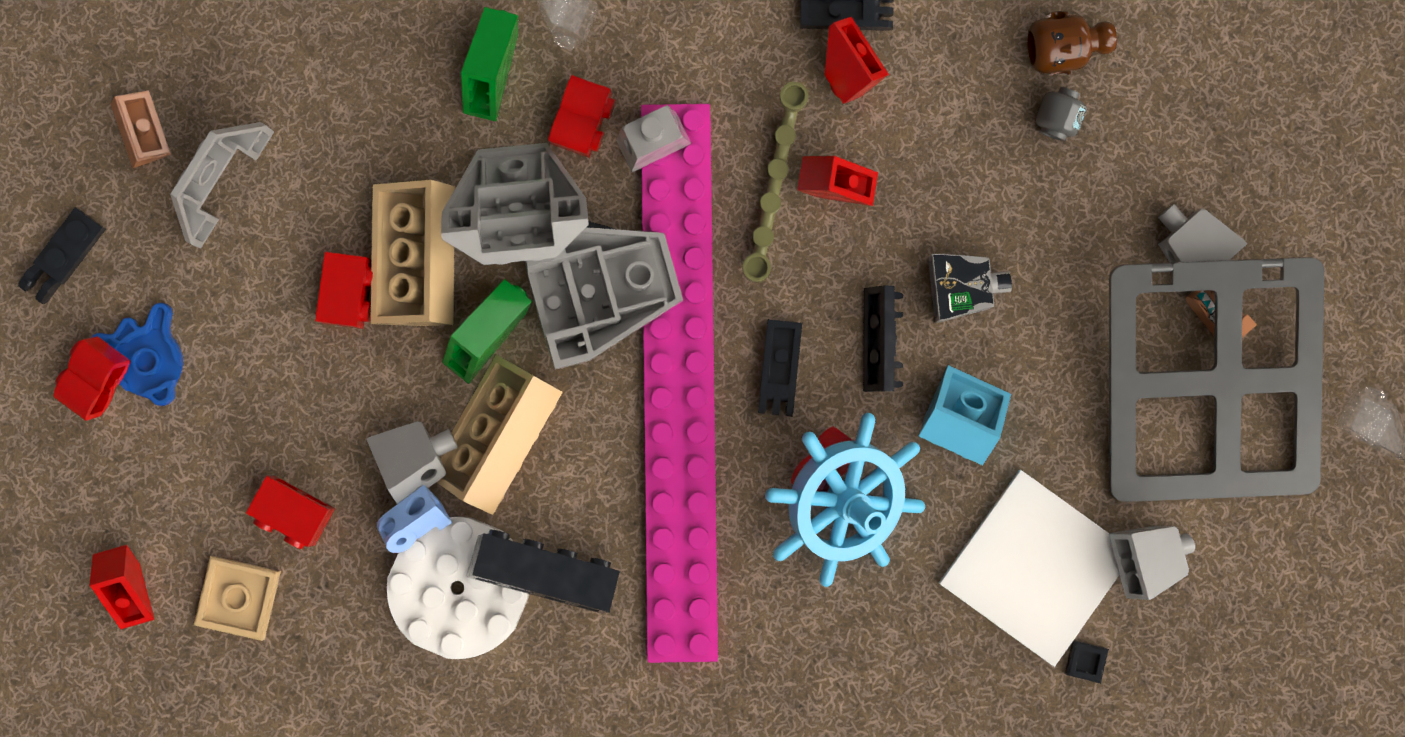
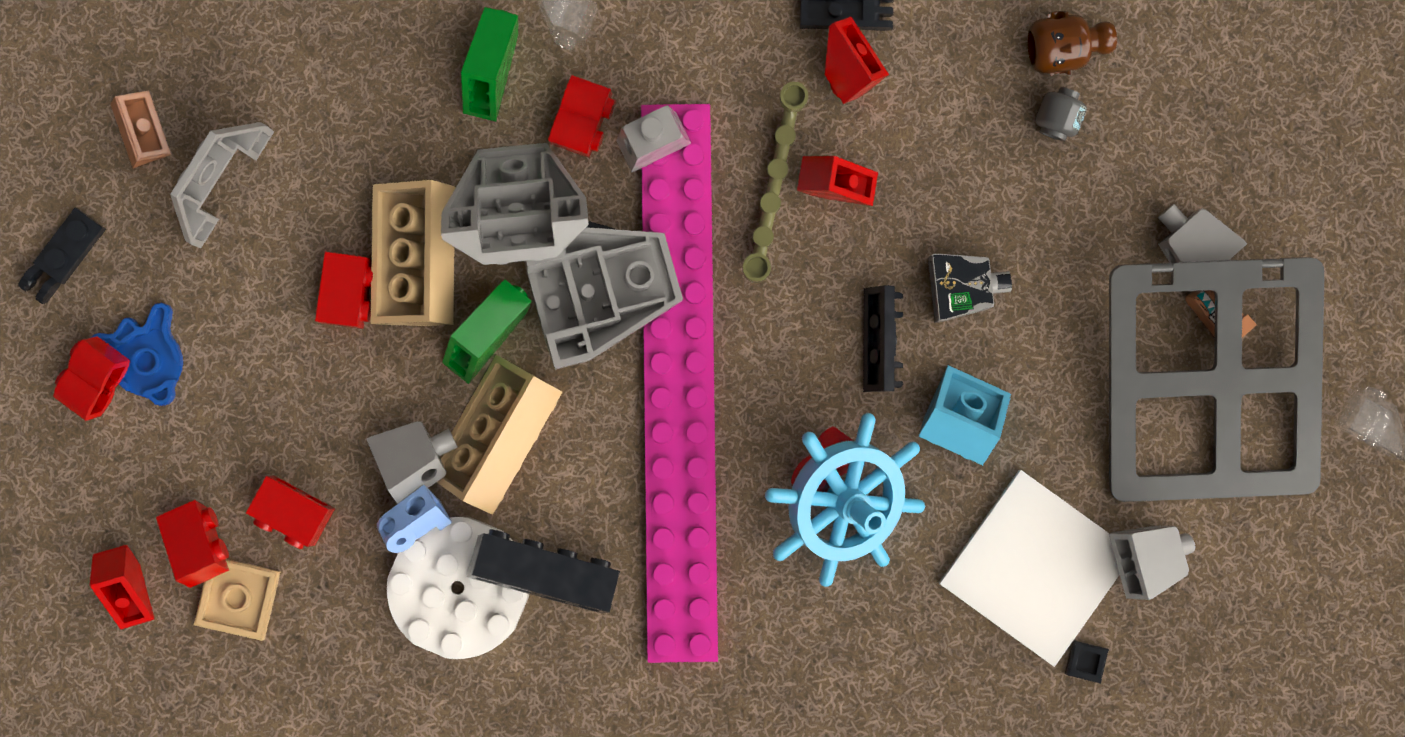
(193, 543): none -> red brick
(780, 366): black hinge -> none

